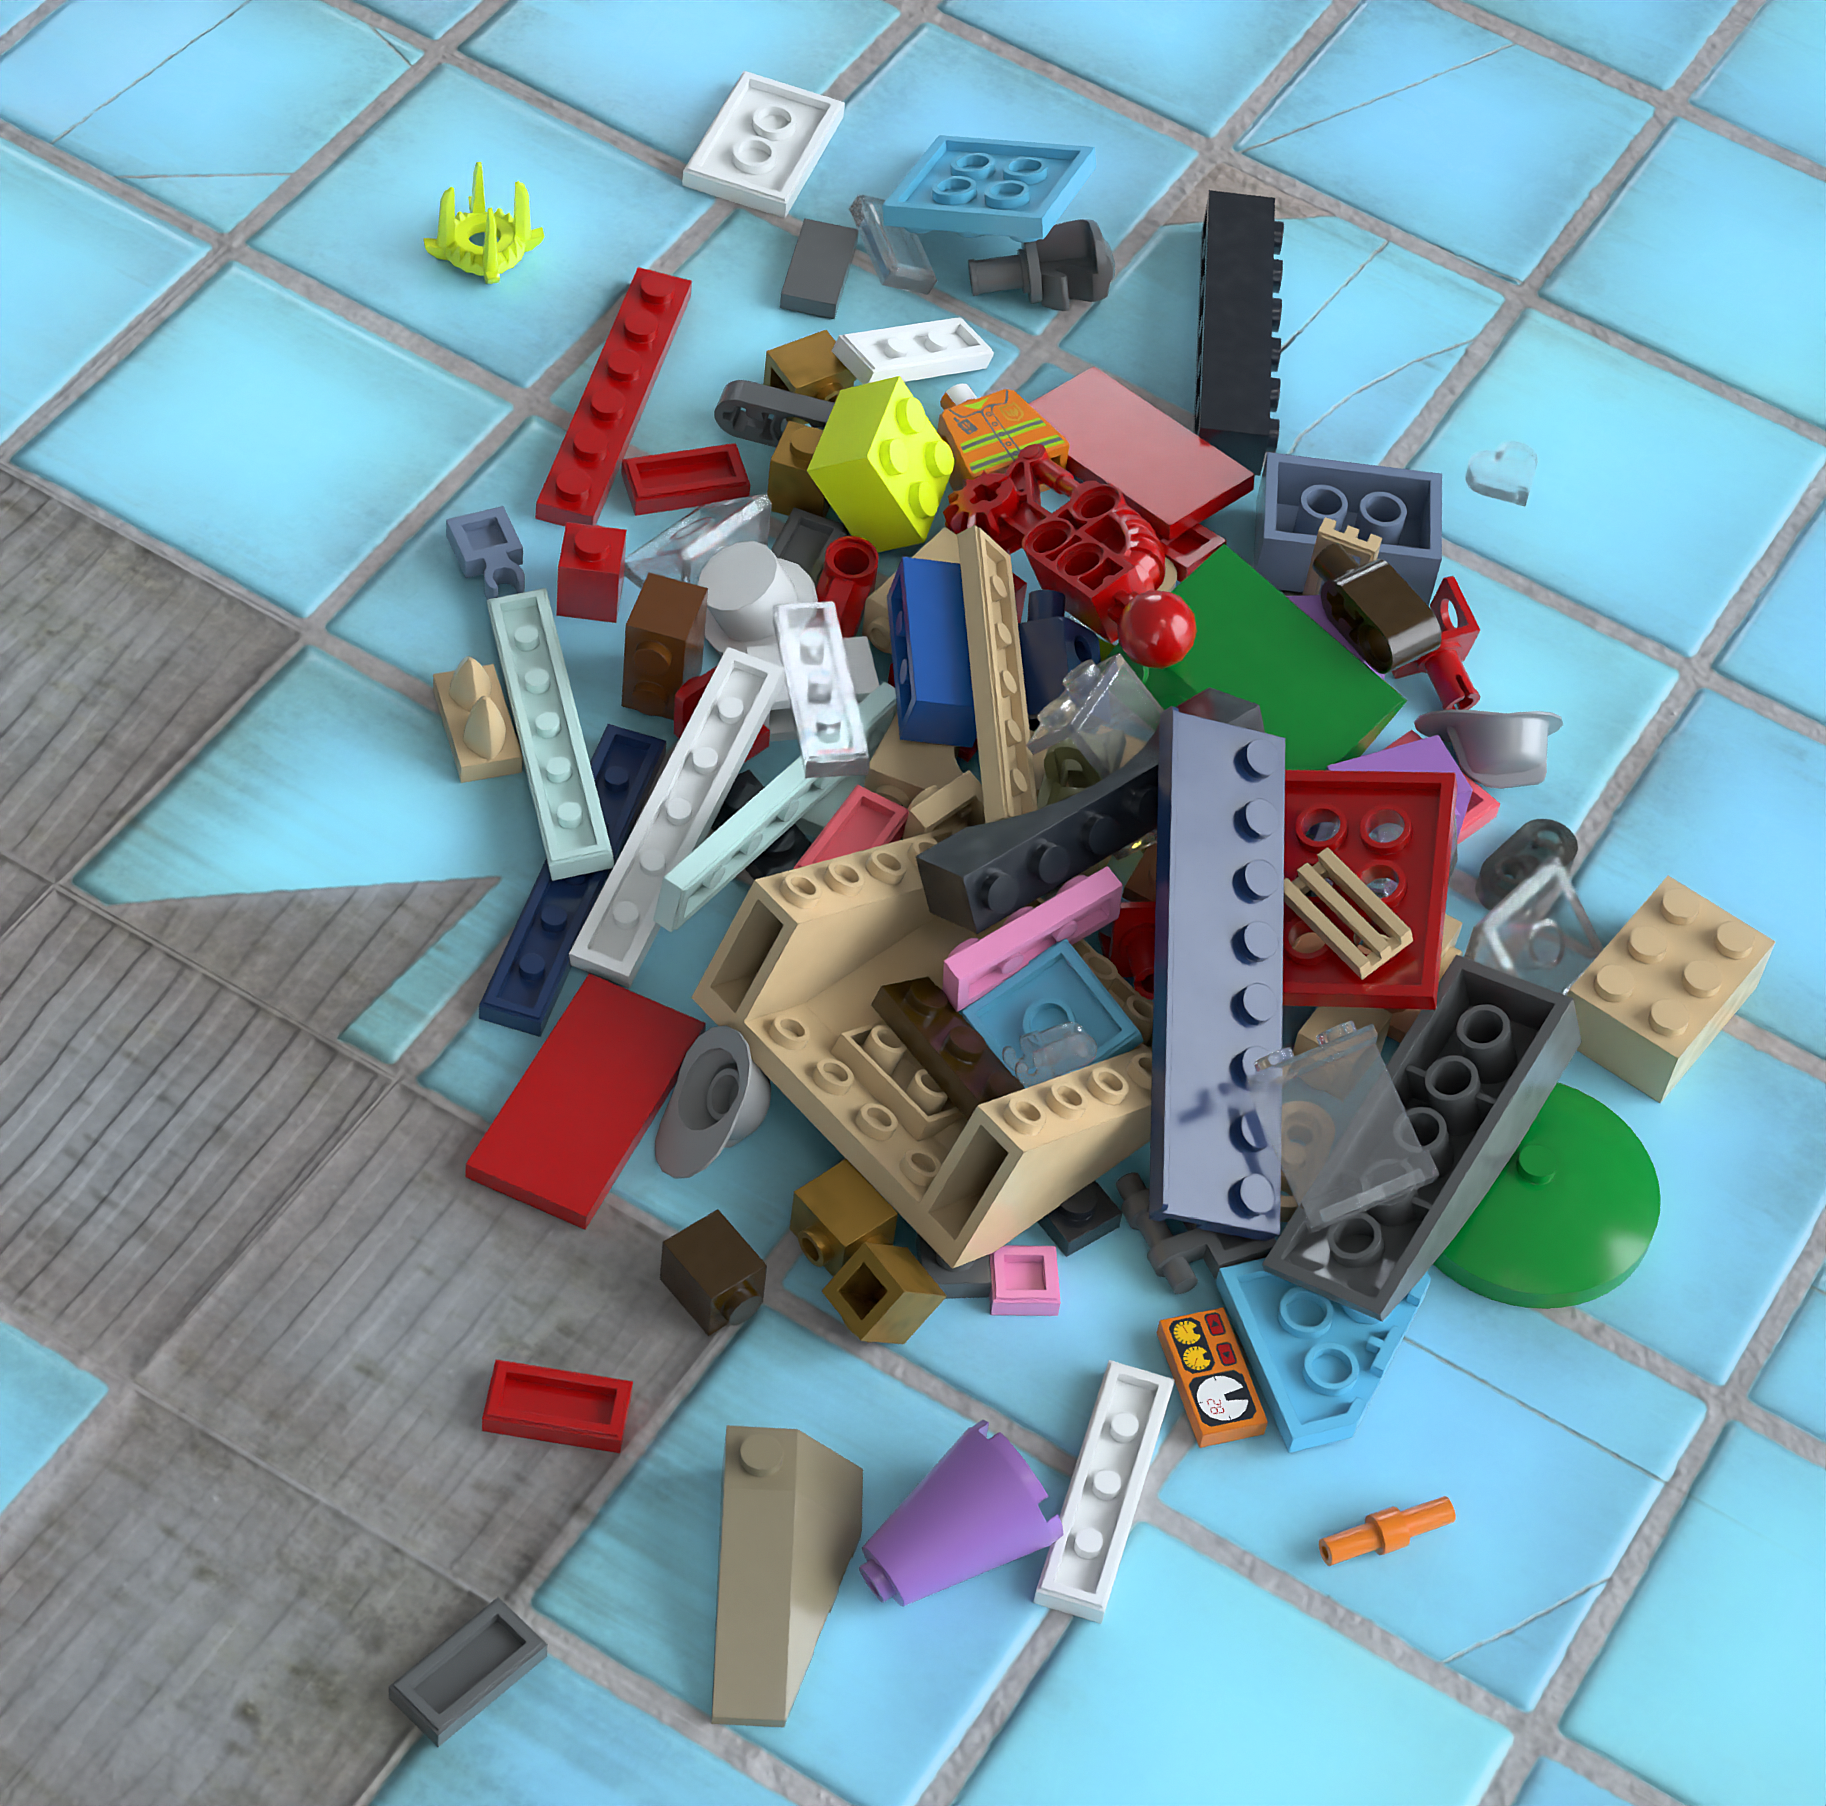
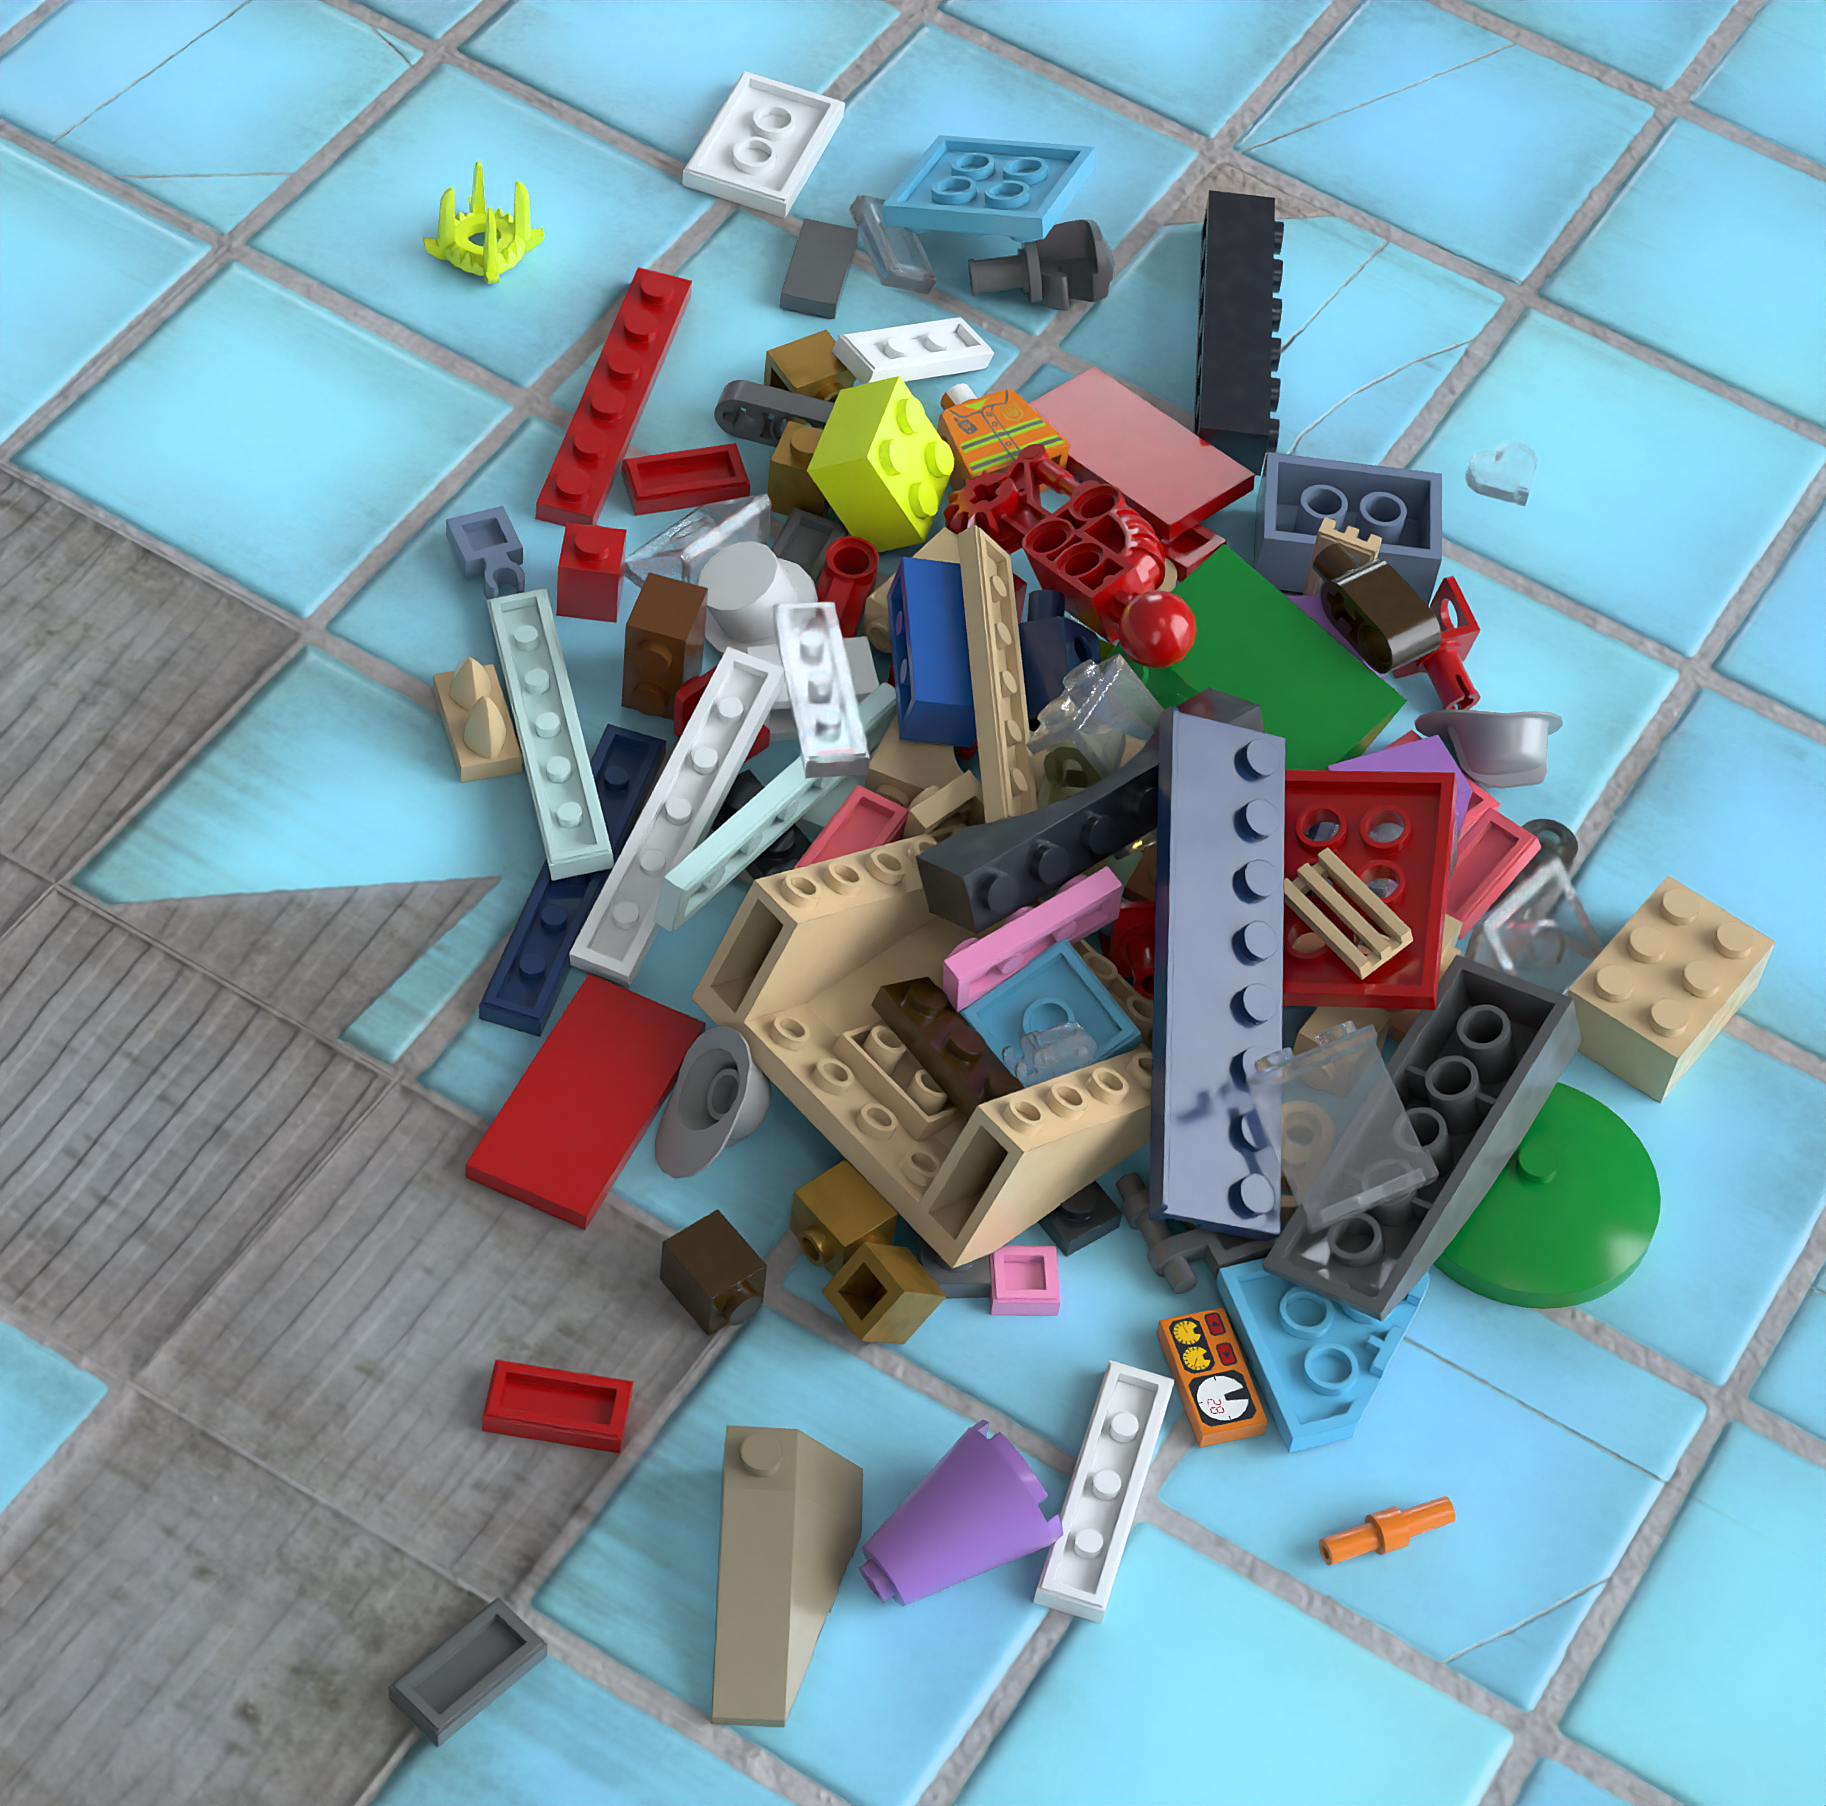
(1486, 865): none -> coral tile

